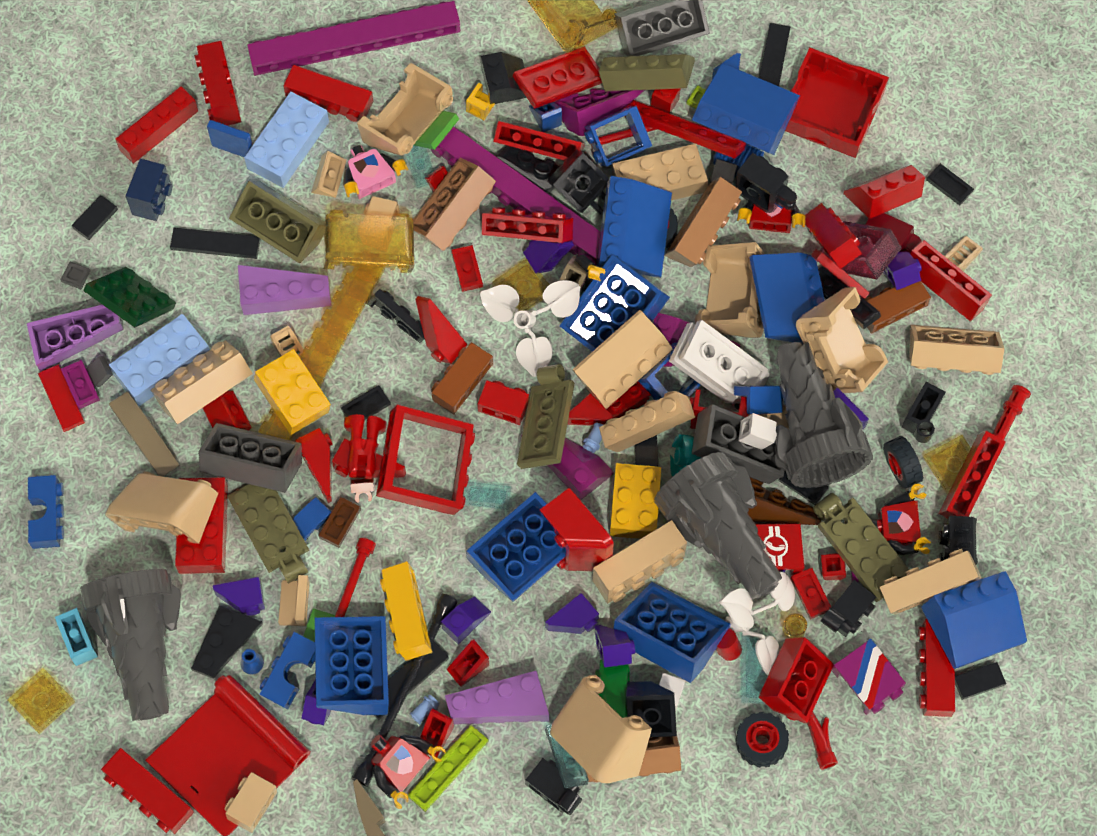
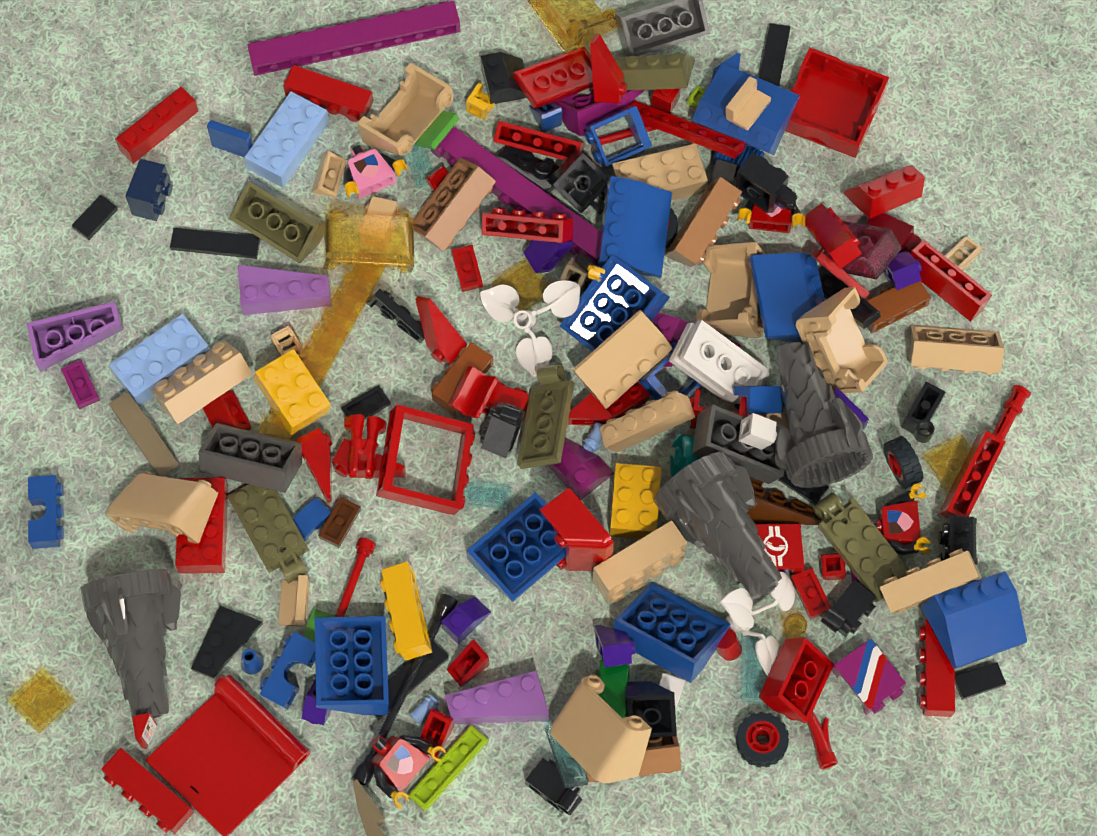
(61, 398): red tile -> none
(75, 275): dark grey tile -> none
(76, 637): medium azure brick -> none
(99, 371): dark grey tile -> none
(129, 296): dark green plate -> none
(144, 728): none -> red slope
(218, 83): red wedge -> none
(242, 595): dark purple slope -> none
(250, 802): tan brick -> none
(362, 486): tile -> none
(472, 392): none -> red panel
(502, 429): none -> black hinge
(574, 617): dark purple slope -> none
(606, 74): none -> red slope
(647, 452): black tile -> none
(747, 105): none -> tan panel
(950, 184): black tile -> none

